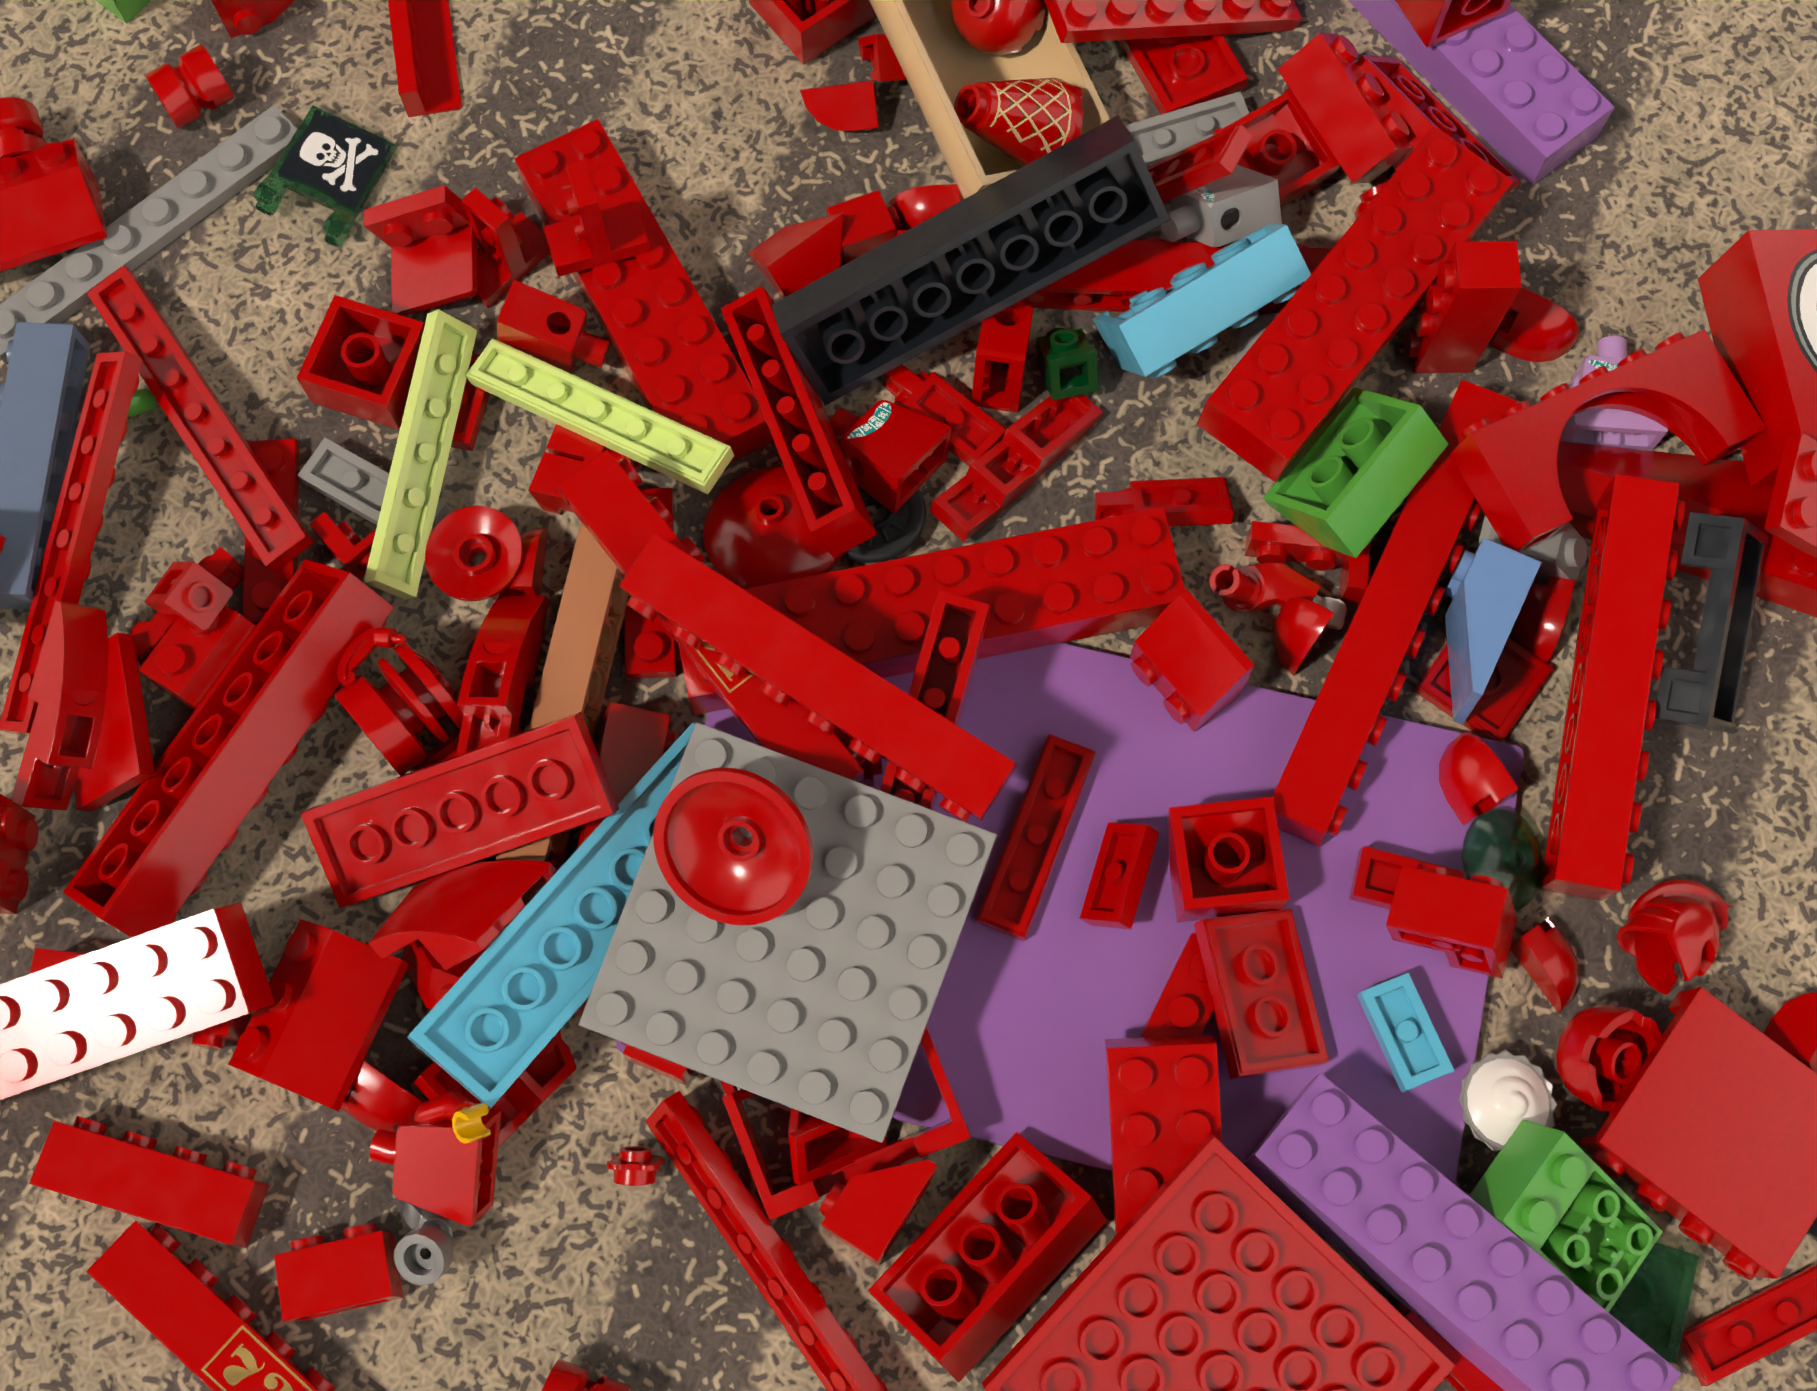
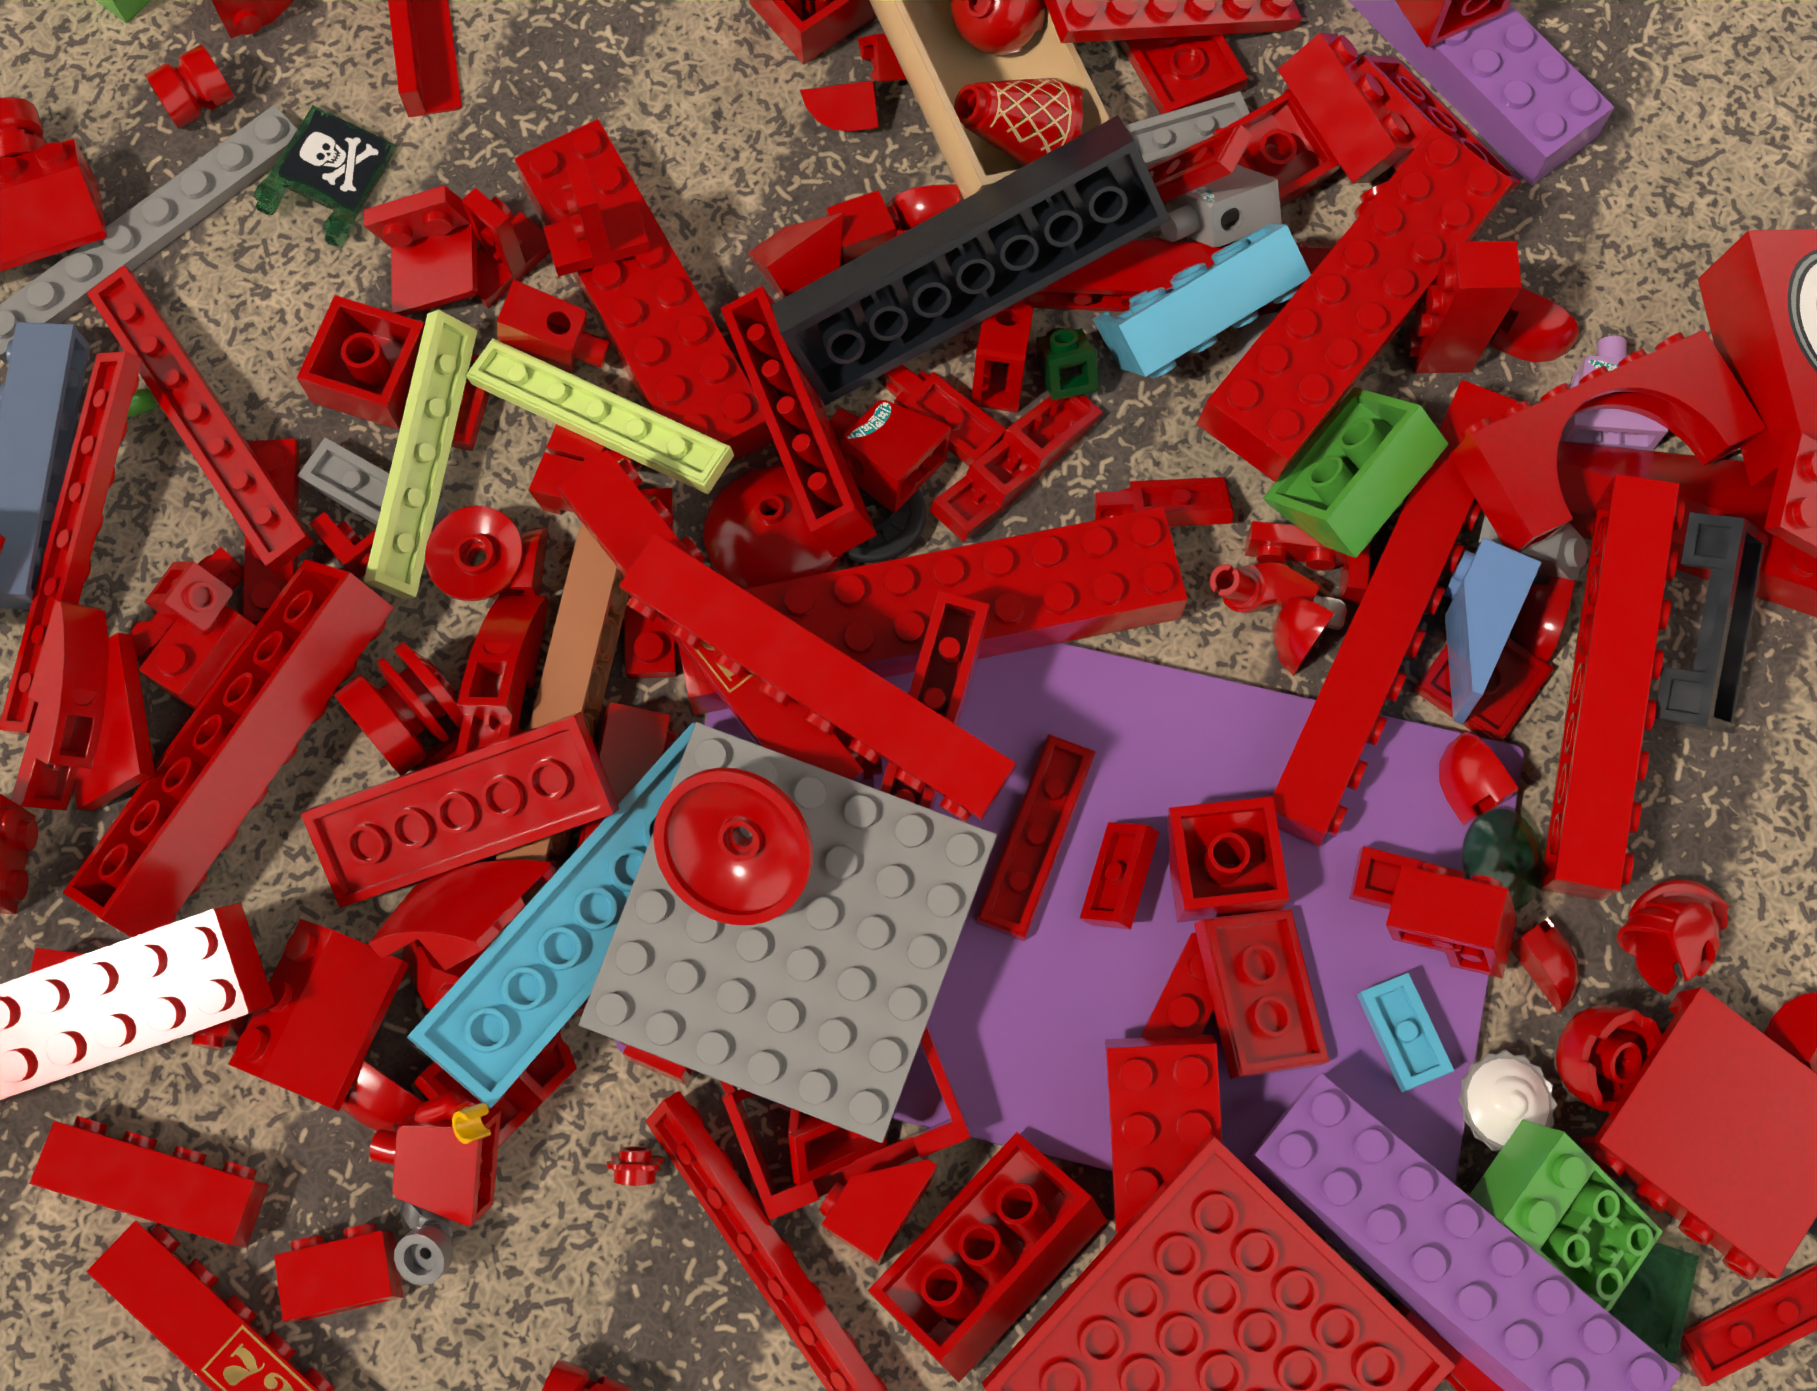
(362, 647): red piece -> none
(1190, 662): red slope -> none

